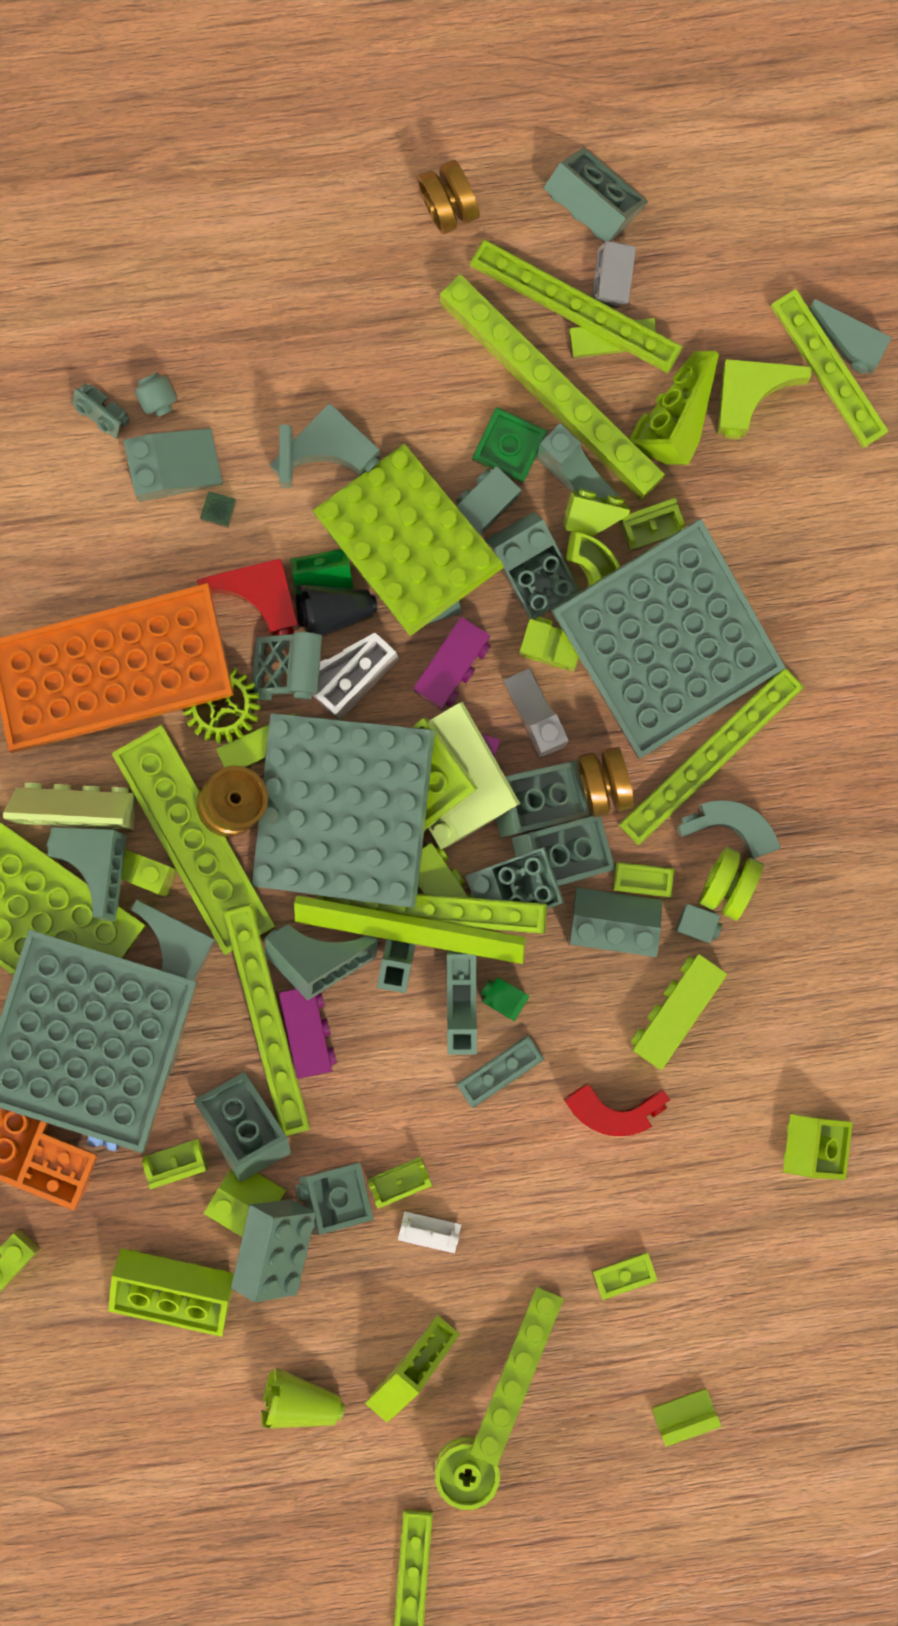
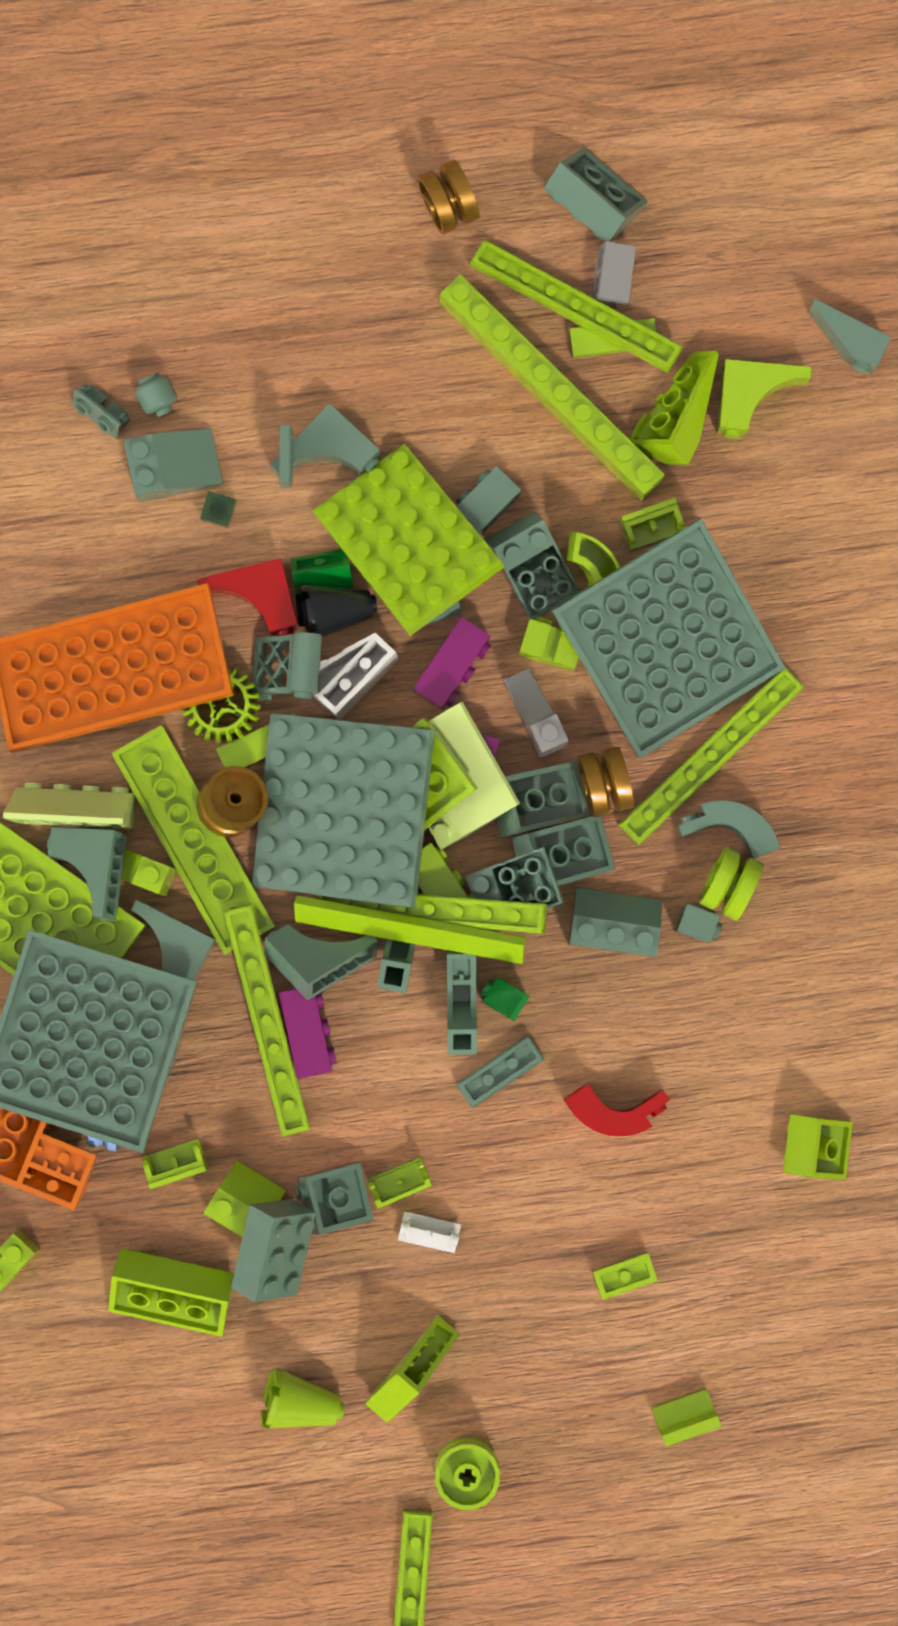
(243, 1126): sand green slope -> none
(509, 444): green tile -> none
(516, 1377): lime plate -> none
(567, 462): sand green arch -> none
(591, 513): lime slope -> none
(643, 879): lime tile -> none
(678, 1011): lime brick -> none
(829, 368): lime plate -> none

